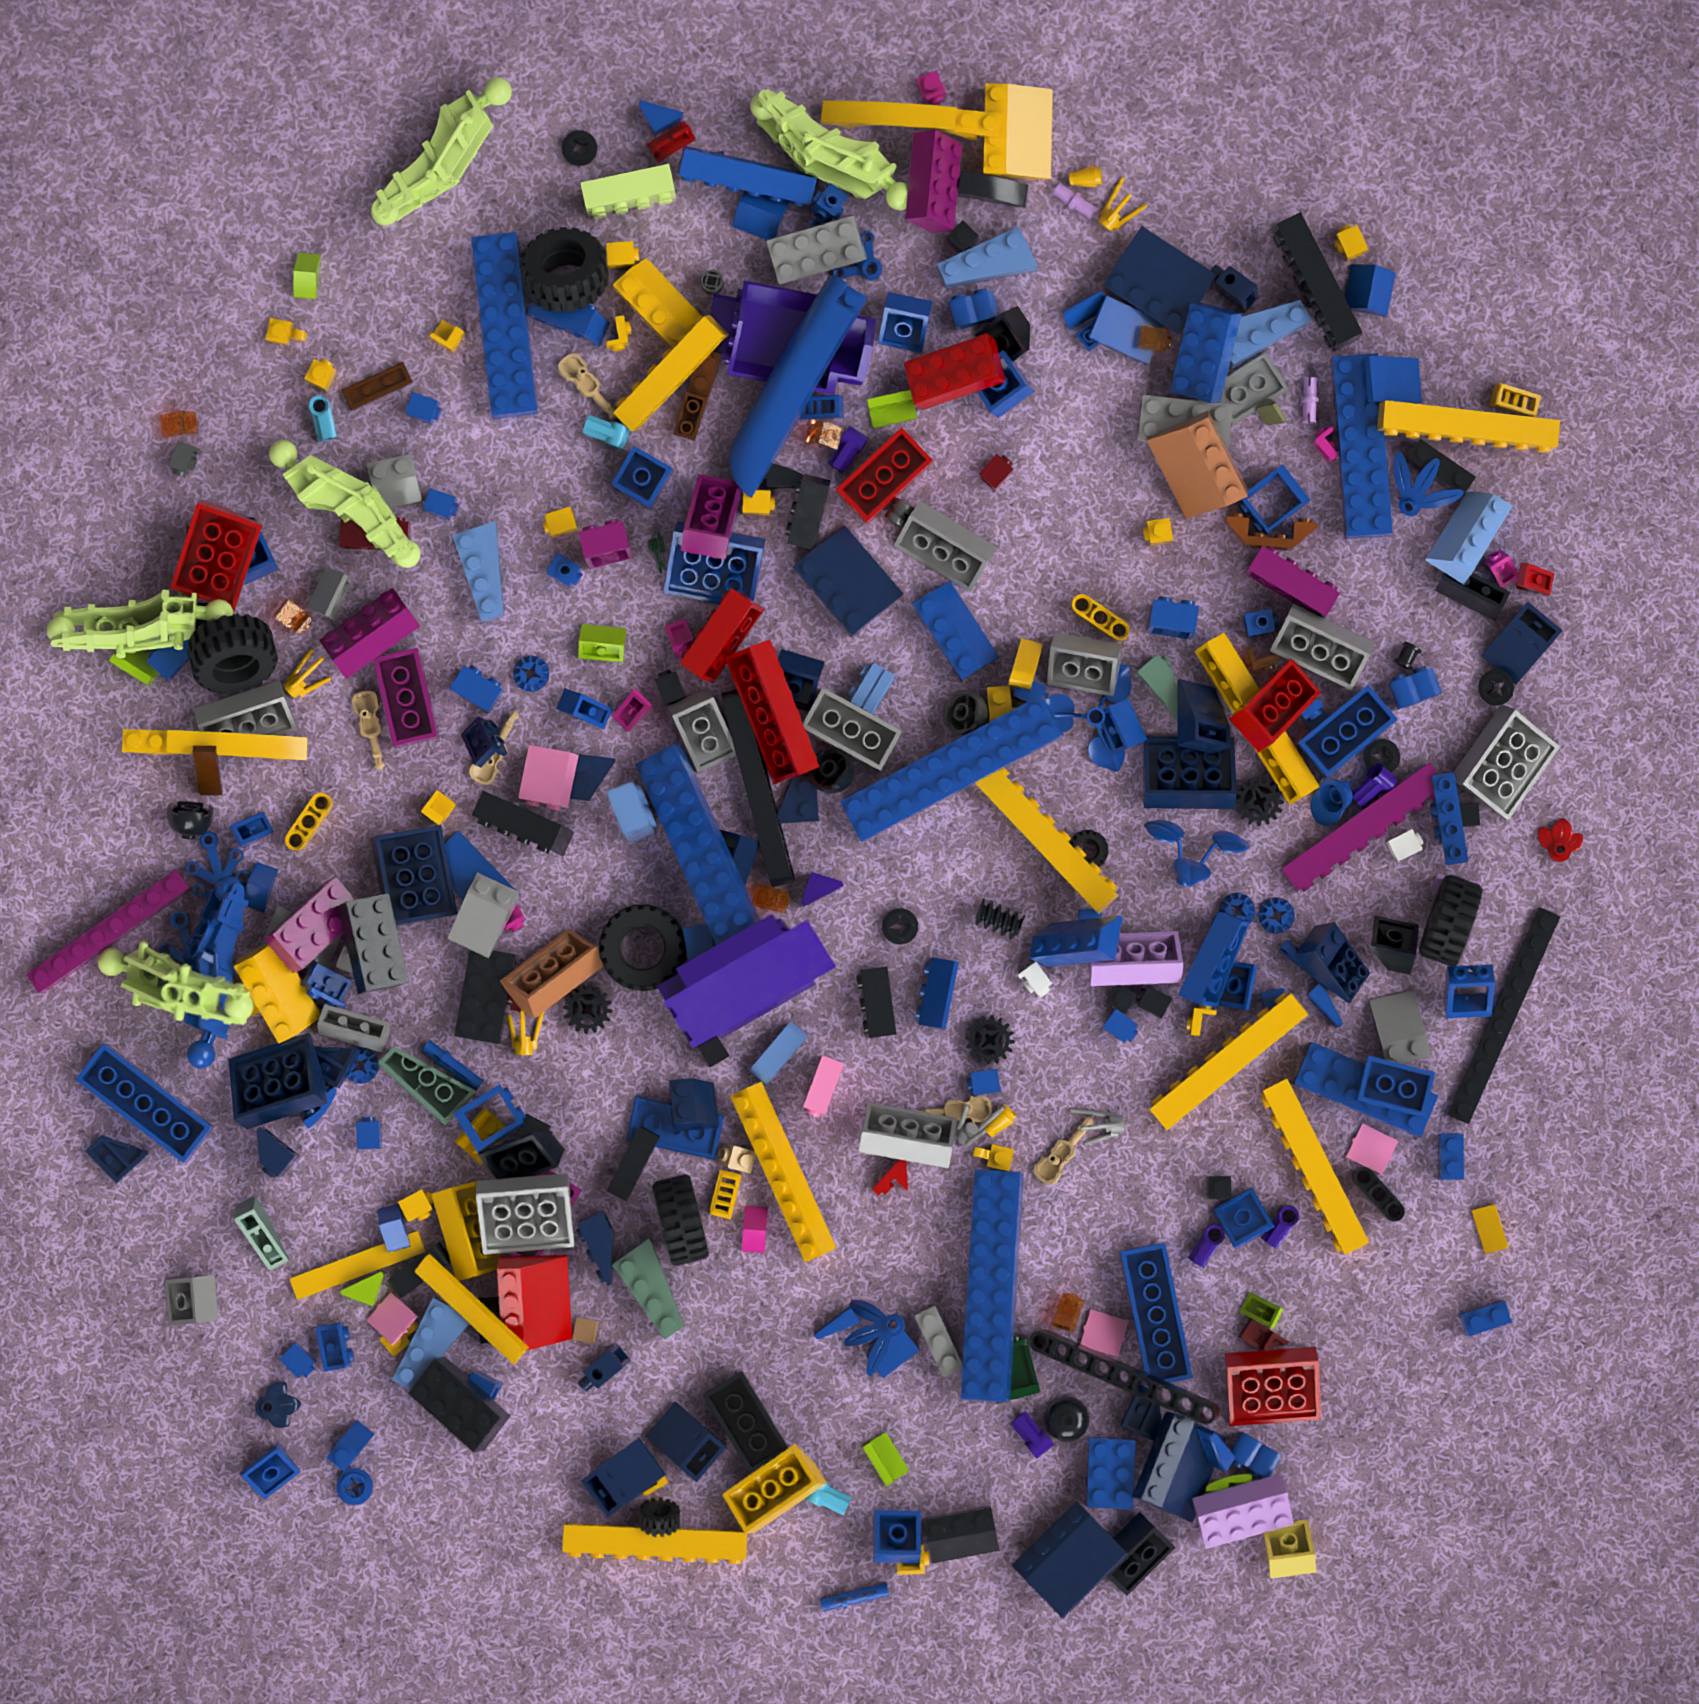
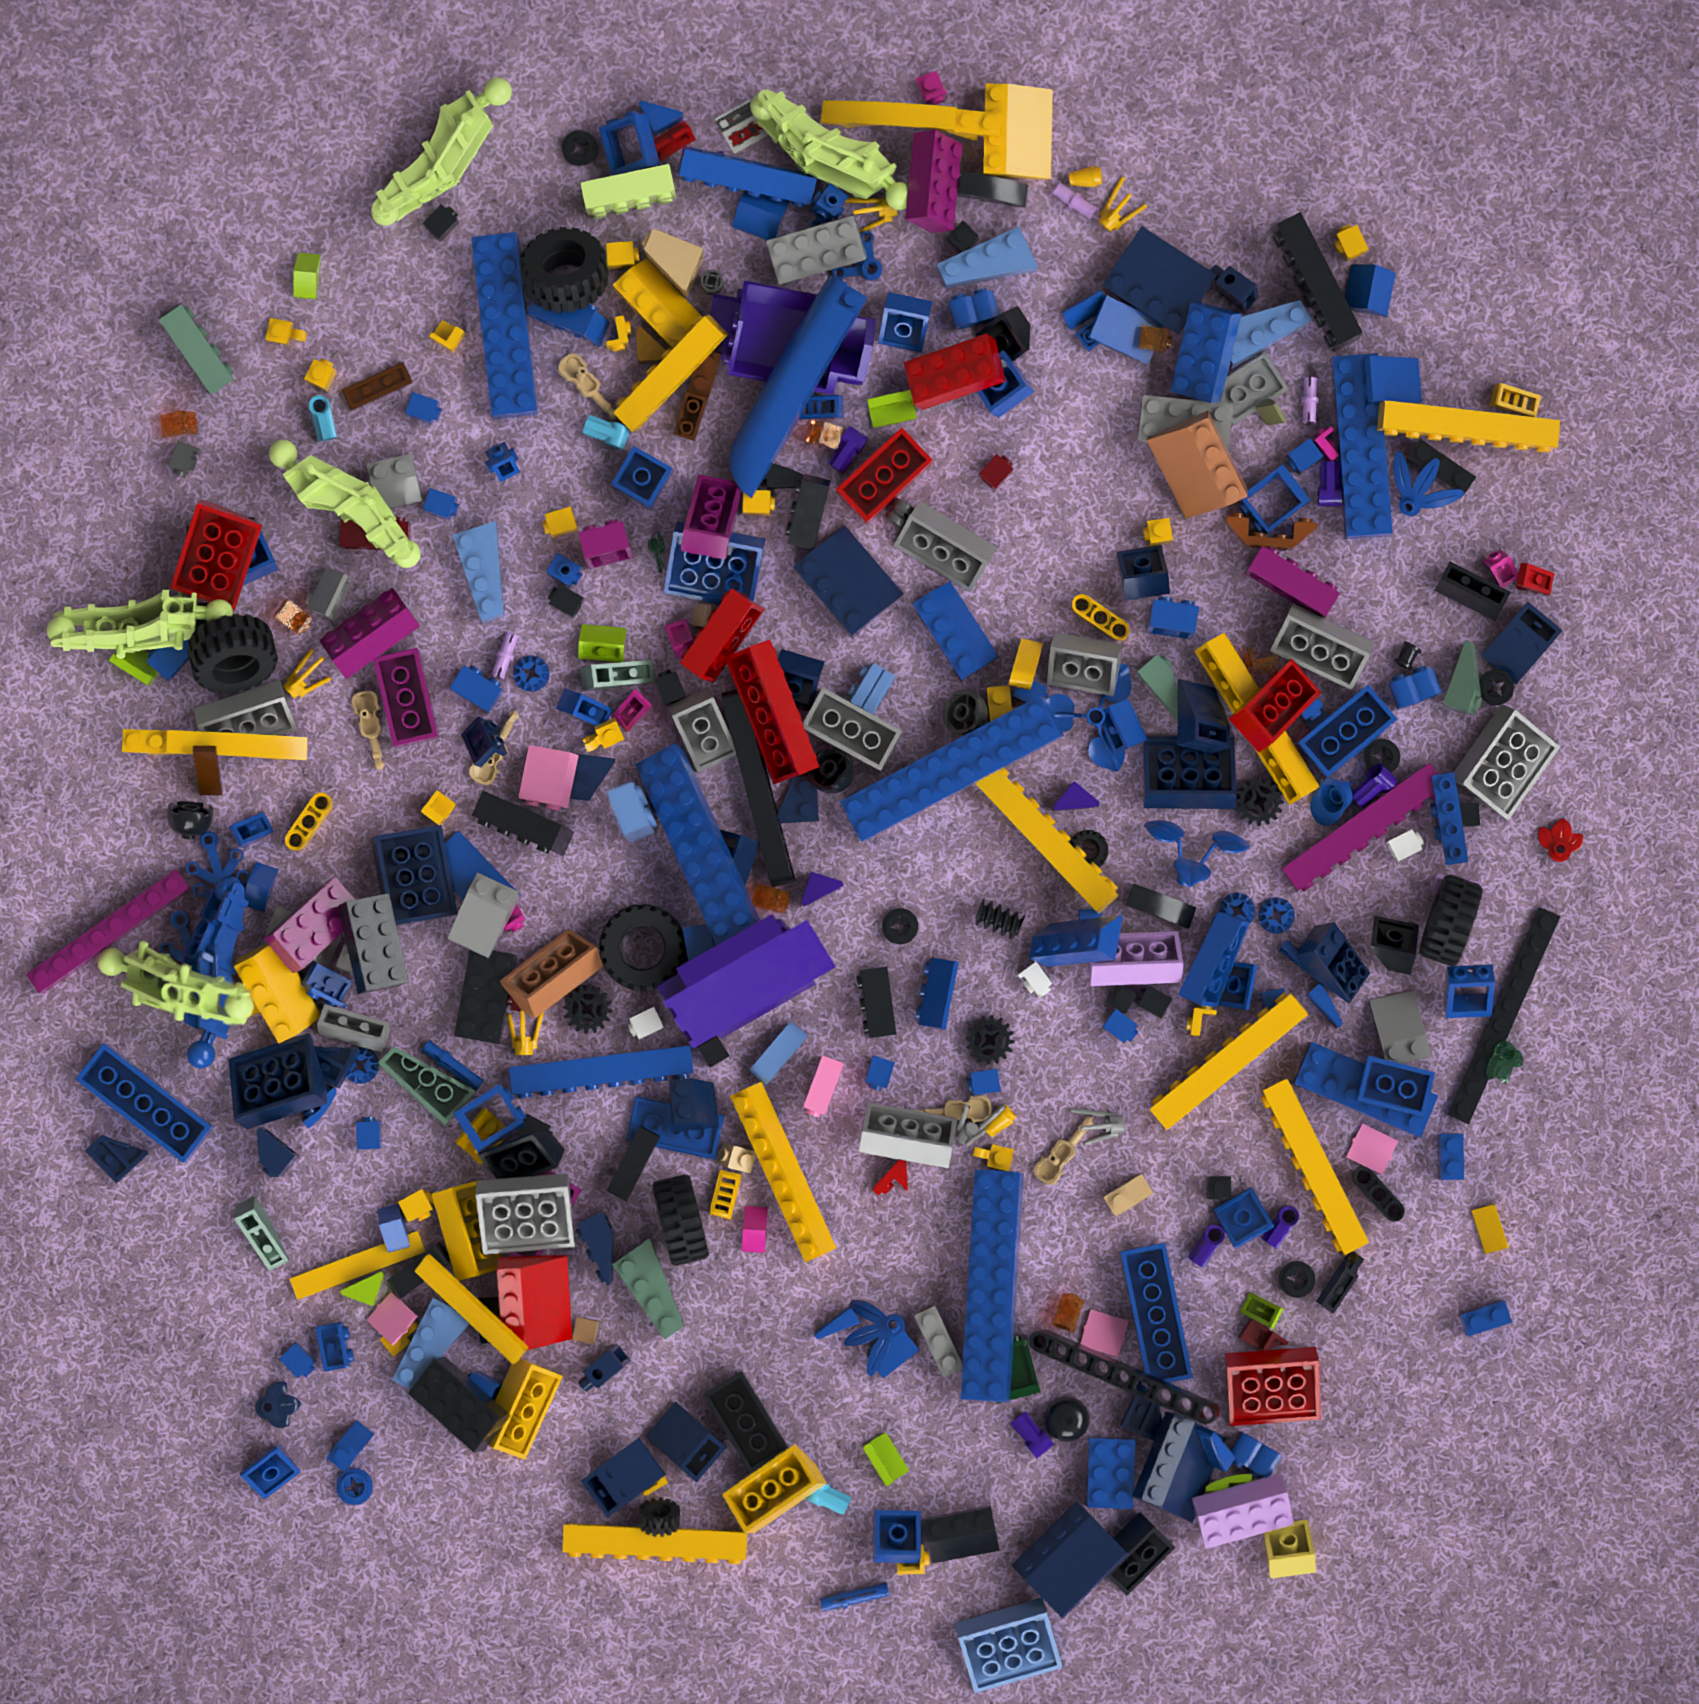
(191, 1300): light grey slope -> none
(196, 349): none -> sand green wedge
(441, 222): none -> black brick
(502, 461): none -> blue brick
(504, 656): none -> lavender pin
(526, 1397): none -> yellow slope
(565, 601): none -> black brick
(601, 1070): none -> blue brick
(606, 733): none -> yellow plate
(612, 146): none -> blue window
(616, 675): none -> sand green slope
(645, 1023): none -> white brick
(648, 349): none -> pearl gold slope
(674, 259): none -> tan slope
(701, 615): none -> tan slope
(740, 127): none -> sticker
(879, 1073): none -> blue brick
(882, 207): none -> yellow plant
(1008, 1645): none -> medium blue slope
(1075, 798): none -> dark purple slope
(1128, 1195): none -> tan slope
(1143, 572): none -> dark blue slope
(1160, 906): none -> black slope
(1260, 623): blue brick -> none
(1303, 456): none -> blue brick
(1305, 1272): none -> black gear
(1329, 490): none -> dark purple piece
(1340, 1282): none -> black hinge
(1464, 687): none -> sand green slope
(1468, 534): light blue slope -> none
(1503, 1061): none -> clear green plate

